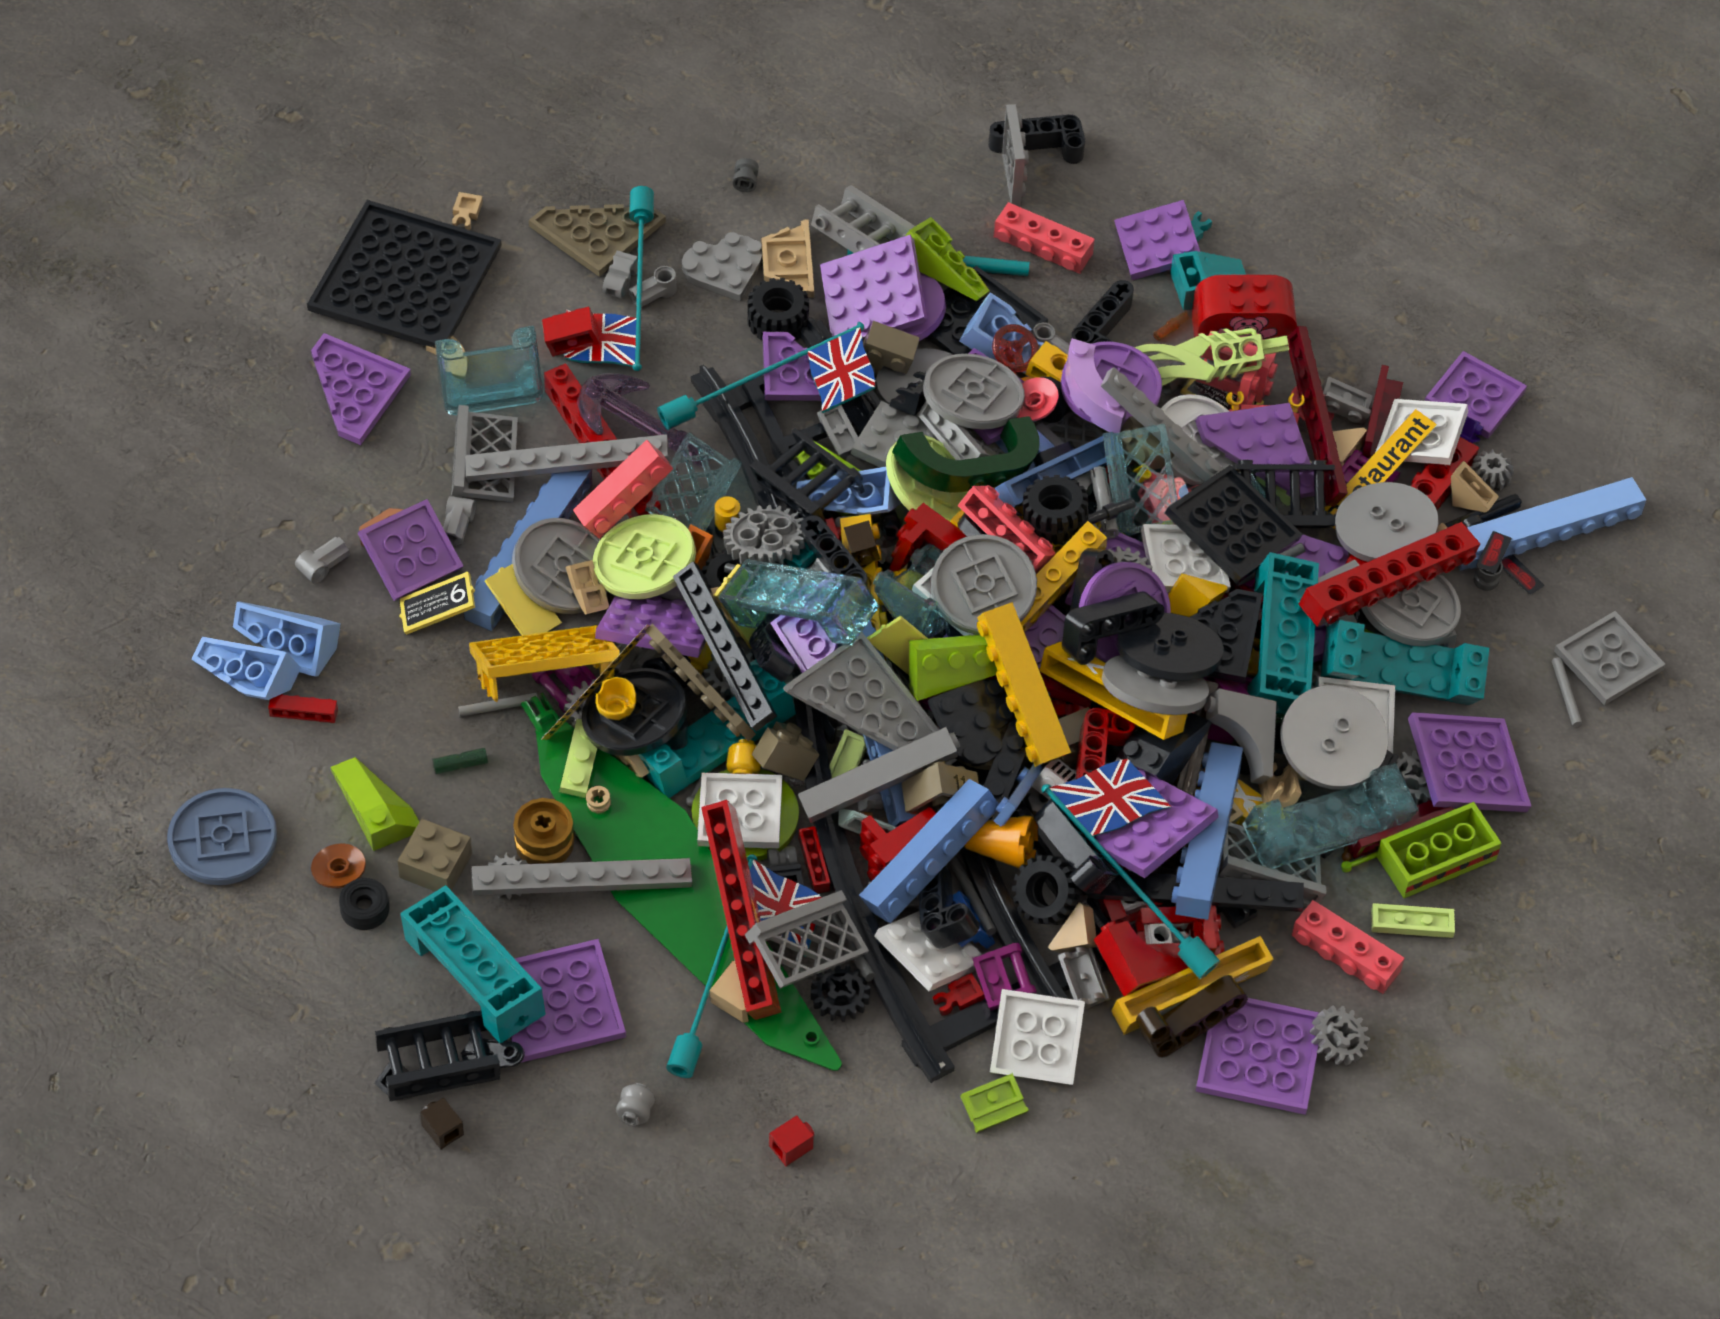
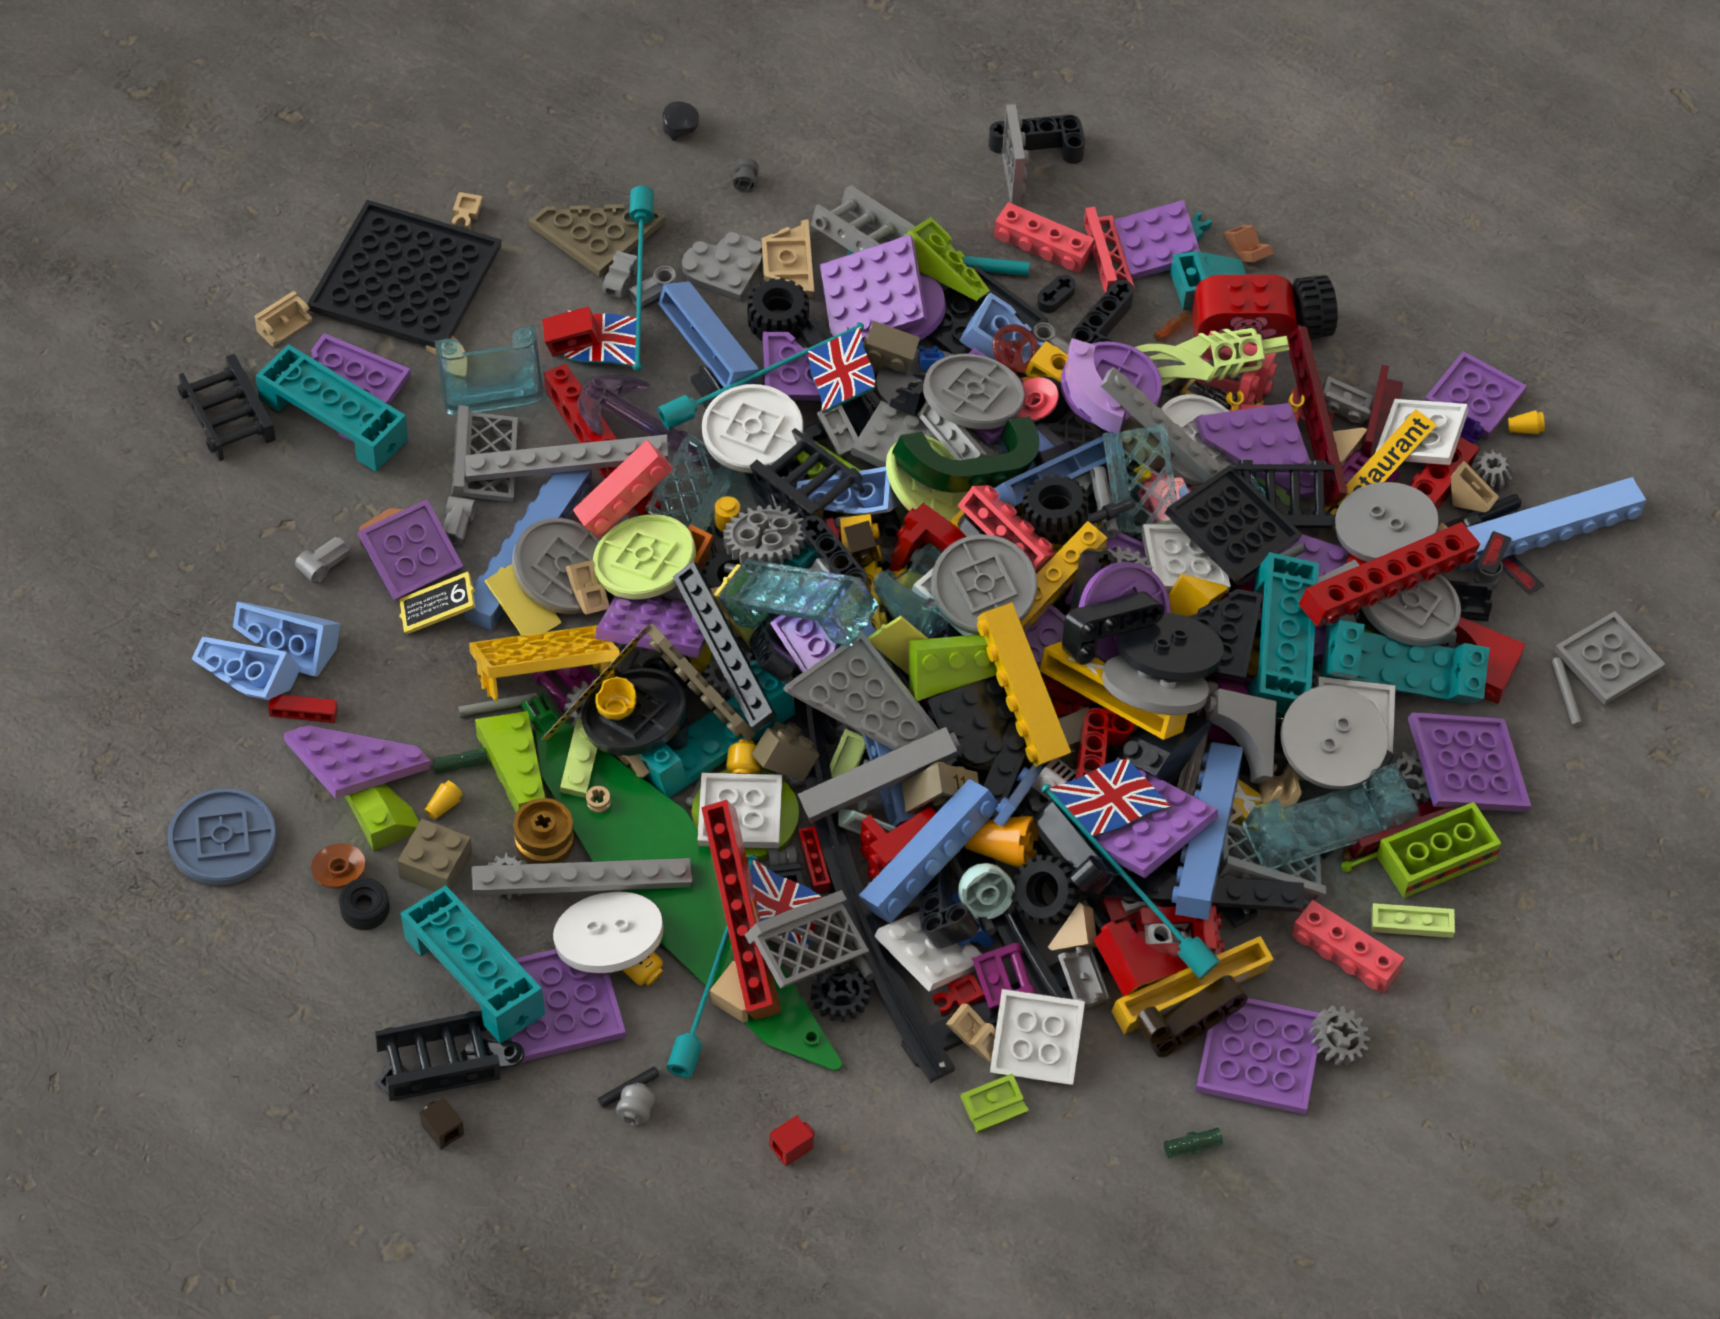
(243, 390): none -> black fence
(283, 319): none -> tan hinge
(337, 402): none -> teal plate
(352, 761): none -> medium lavender plate
(443, 800): none -> yellow cone
(513, 755): none -> lime wedge
(608, 932): none -> white plate
(615, 1094): none -> black piece
(646, 971): none -> yellow head
(679, 119): none -> black hair
(706, 333): none -> medium blue brick
(750, 426): none -> white plate
(928, 357): none -> blue plate
(973, 1031): none -> tan slope
(986, 890): none -> light aqua cylinder
(1053, 291): none -> black beam
(1101, 253): none -> coral fence
(1193, 1142): none -> clear green pin
(1246, 243): none -> nougat slope
(1316, 305): none -> black tyre
(1474, 599): none -> black hinge
(1503, 658): none -> red arch
(1527, 423): none -> yellow cone

